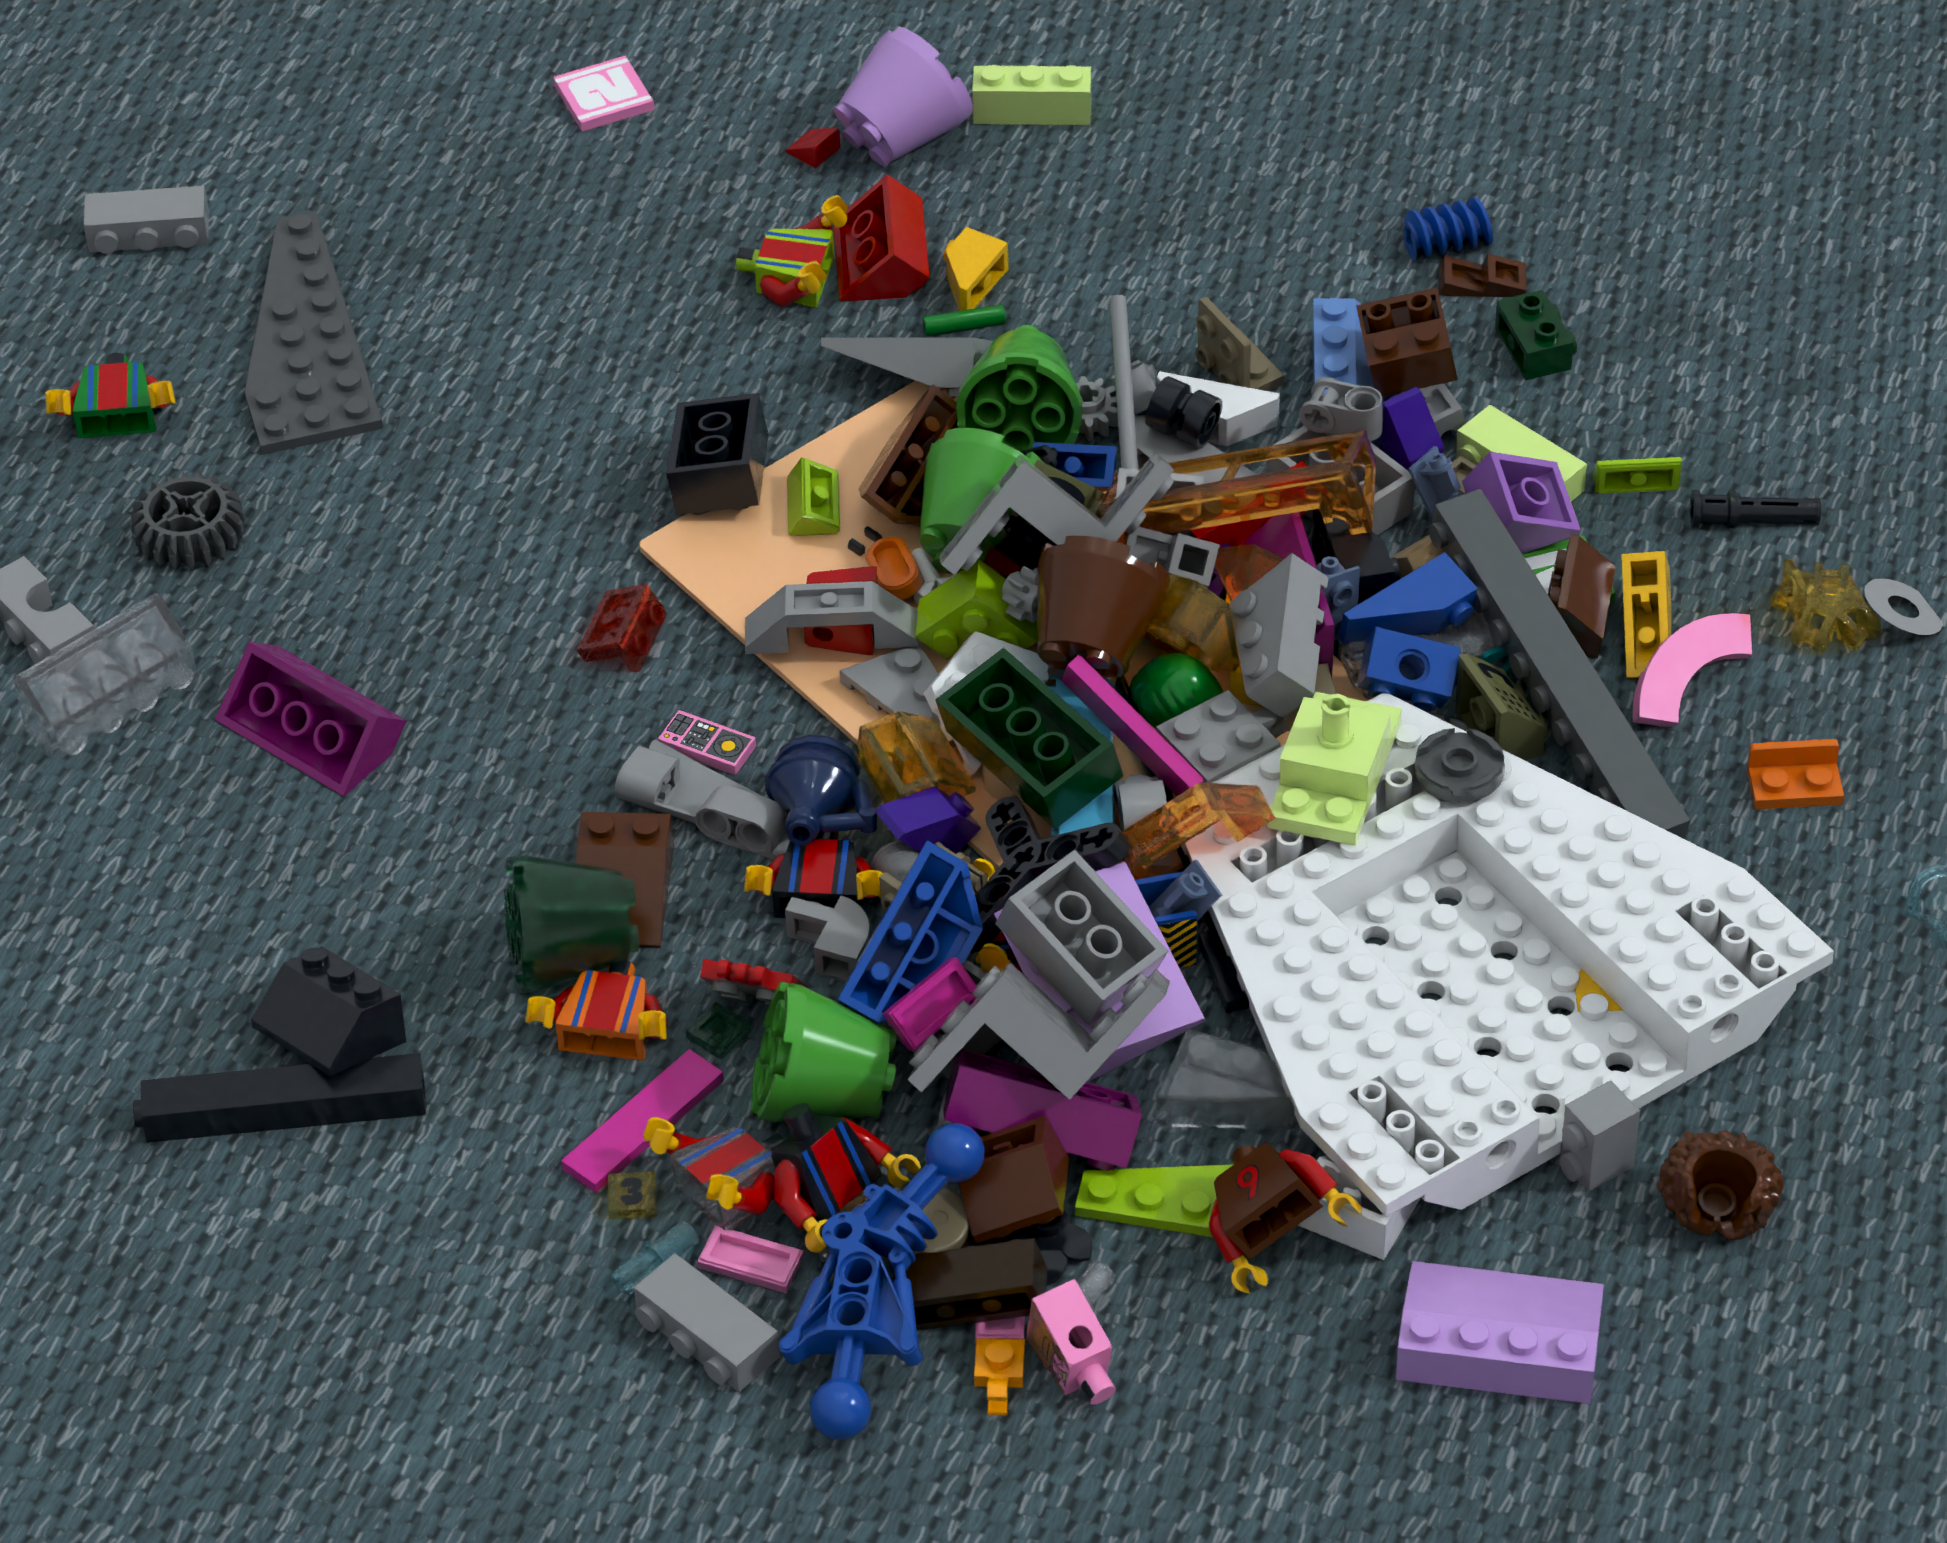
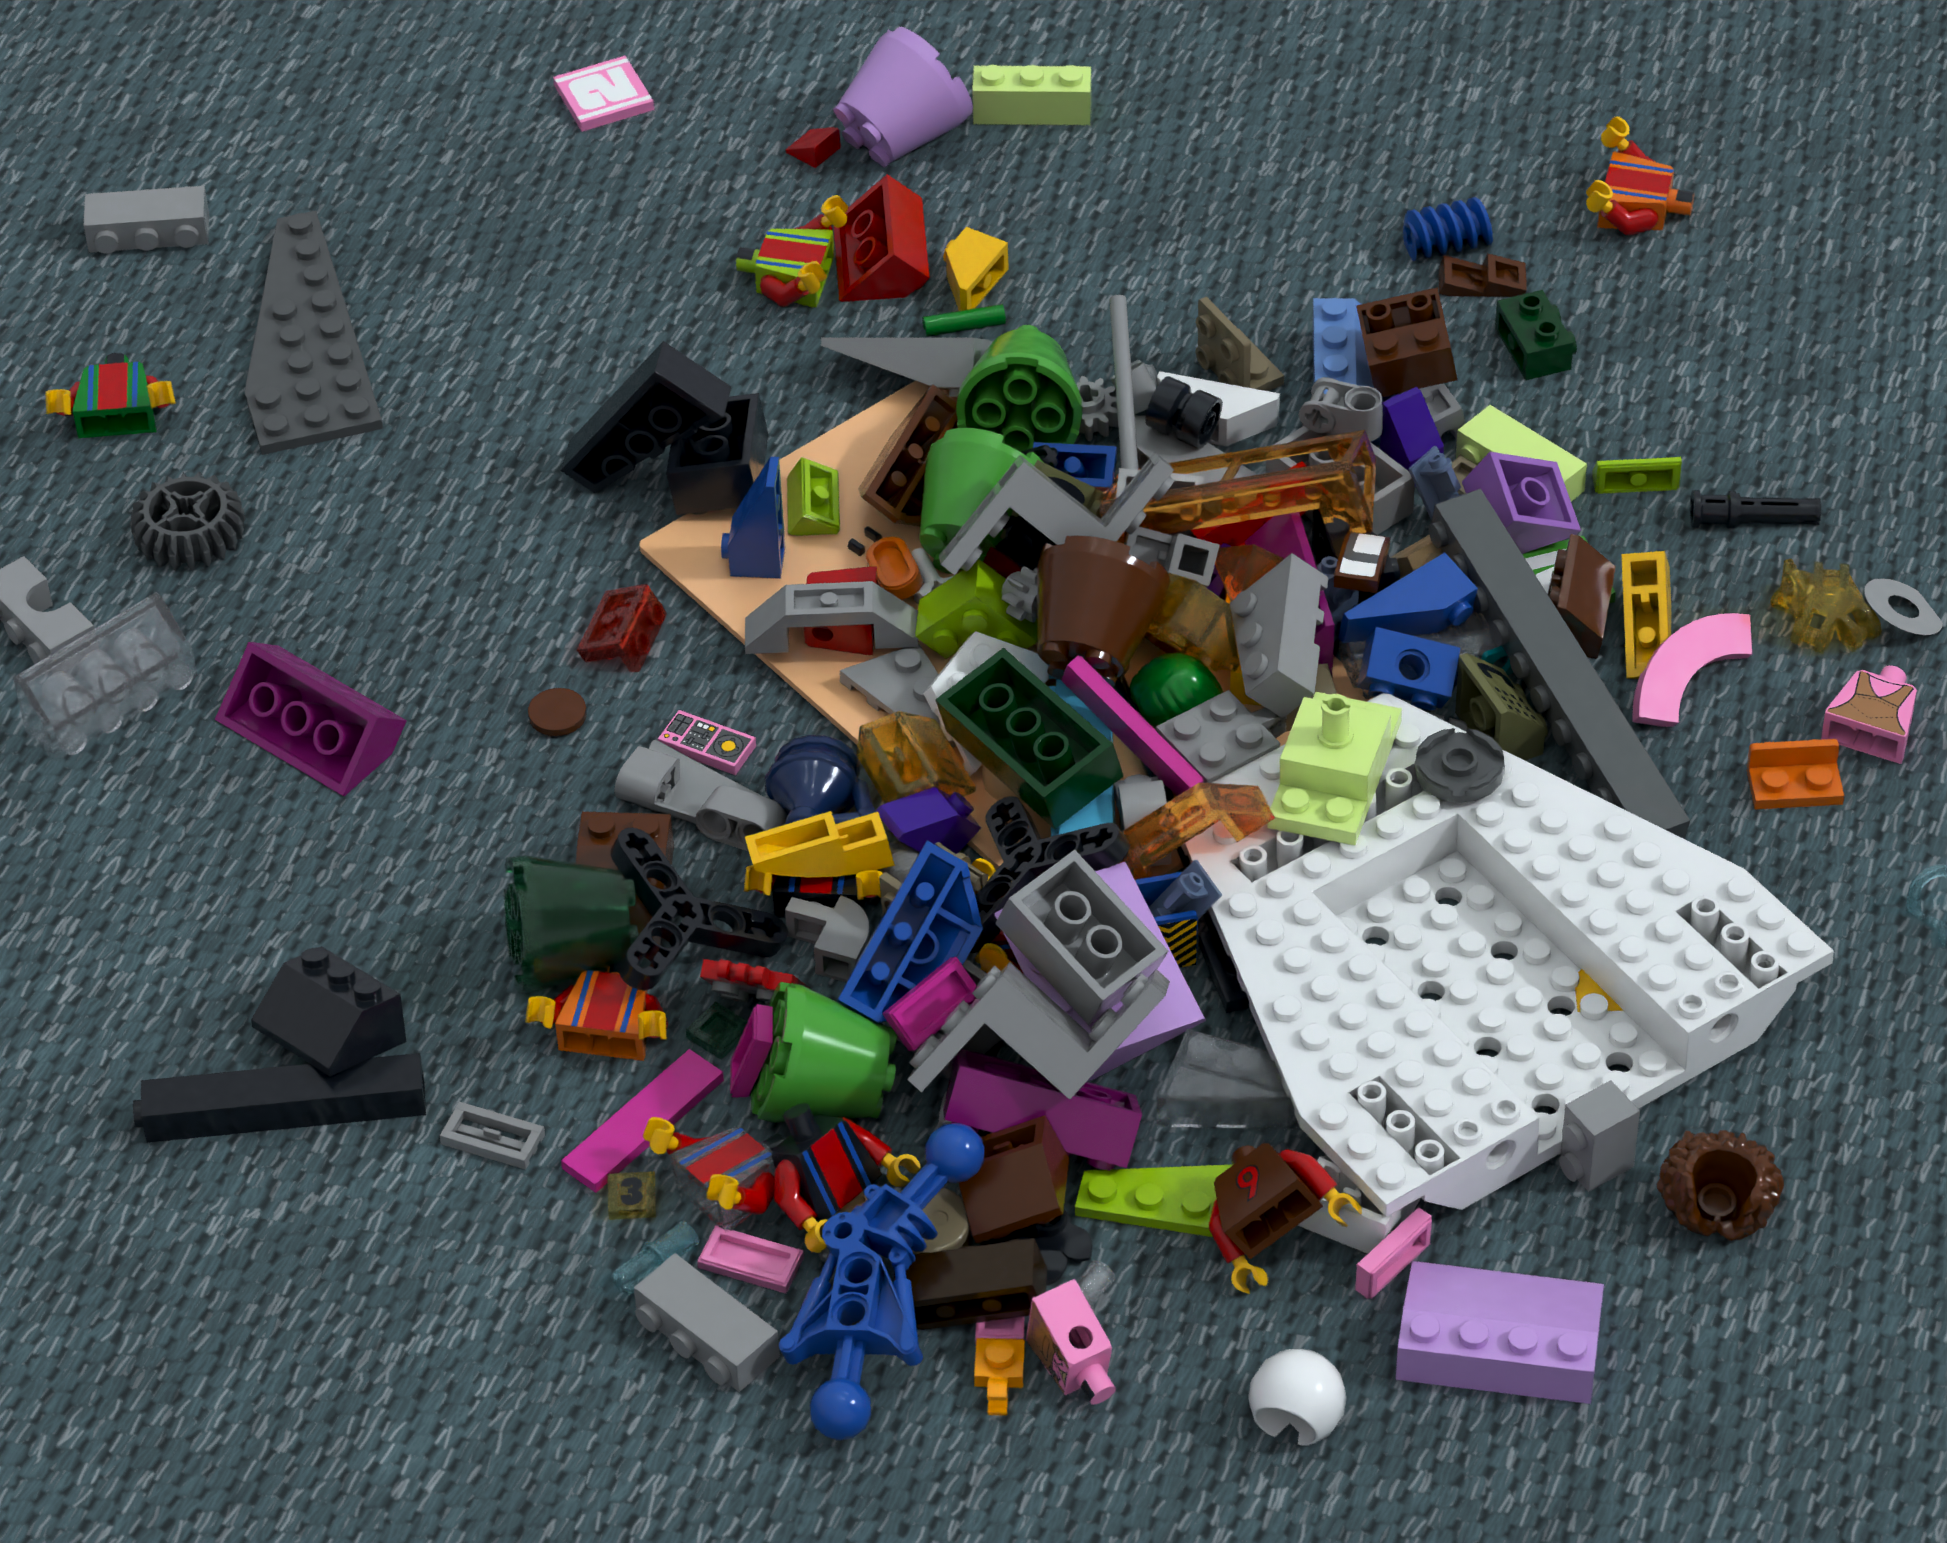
(490, 1142): none -> light grey tile
(557, 711): none -> reddish brown piece
(641, 858): none -> black piece
(648, 412): none -> black wedge
(751, 1051): none -> dark pink tile
(757, 528): none -> blue slope
(821, 847): none -> yellow slope
(1298, 1390): none -> white helmet
(1361, 562): none -> slope
(1393, 1253): none -> bright pink tile
(1635, 187): none -> torso
(1873, 714): none -> bright pink torso

